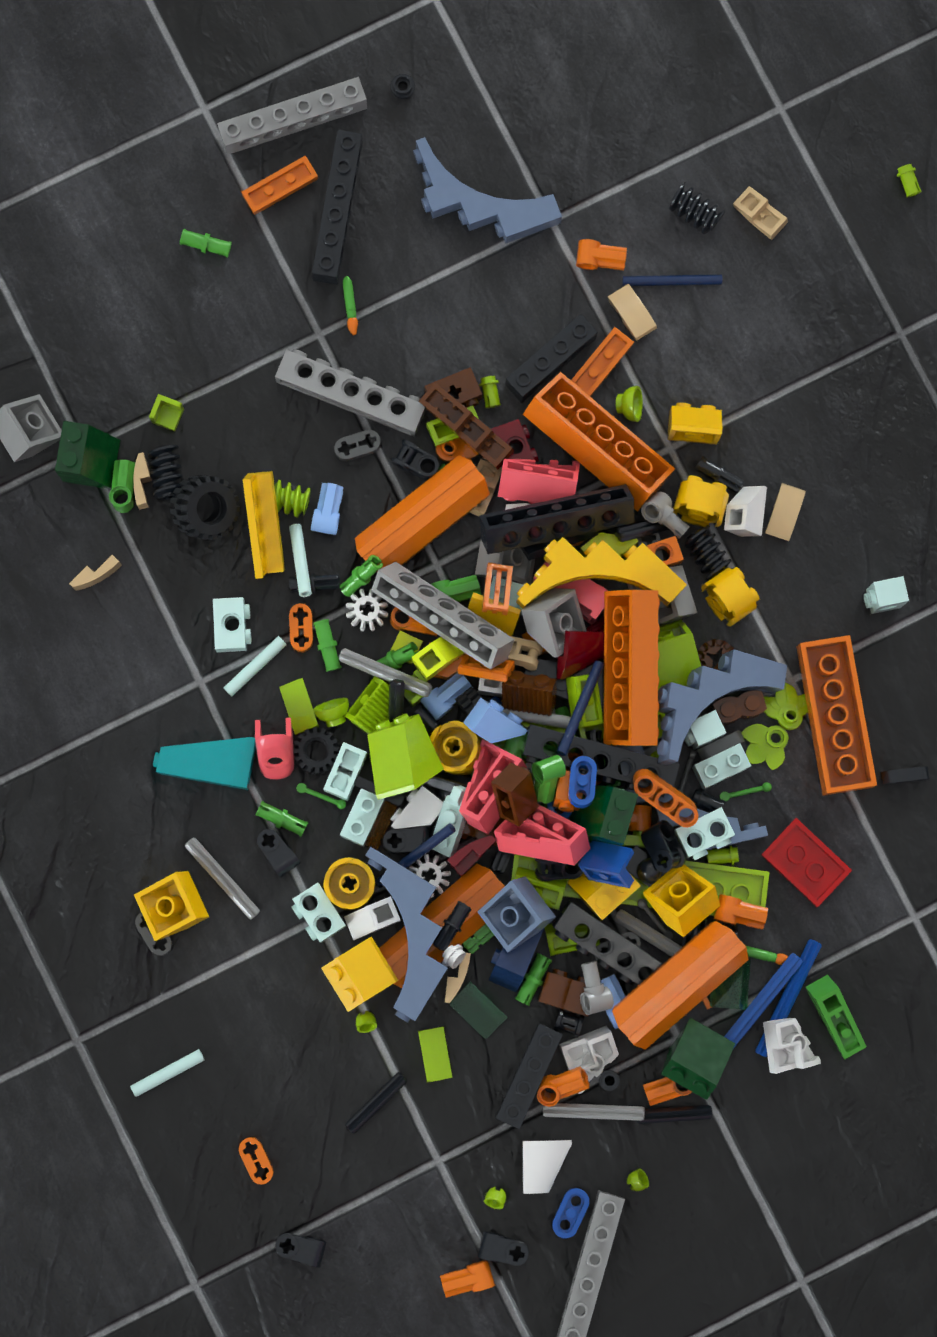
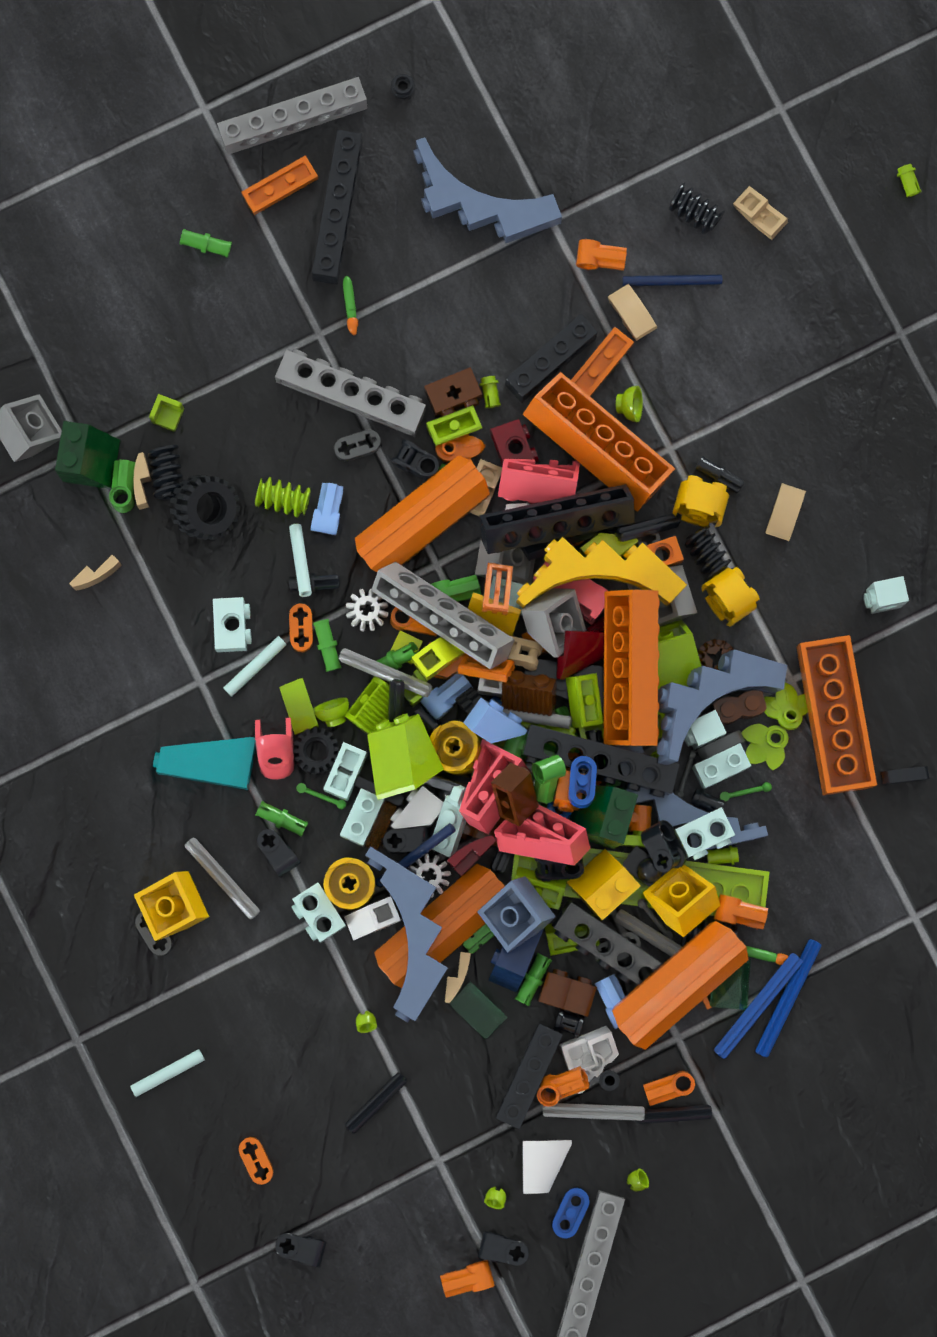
(263, 523): yellow fence -> none
(359, 974): yellow slope -> none
(361, 575): bright green pin -> none
(435, 1054): lime slope -> none
(452, 926): black axle -> none
(453, 956): white plate -> none
(466, 425): reddish brown slope -> none
(580, 708): dark blue bar -> none
(595, 996): light grey pin -> none
(607, 864): blue panel -> none
(656, 789): orange beam -> none
(659, 509): light grey pin -> none
(695, 424): yellow slope -> none
(698, 1058): dark green slope -> none
(746, 512): white slope -> none
(787, 1046): white slope -> none
(806, 862): red plate -> none
(836, 1016): bright green slope -> none

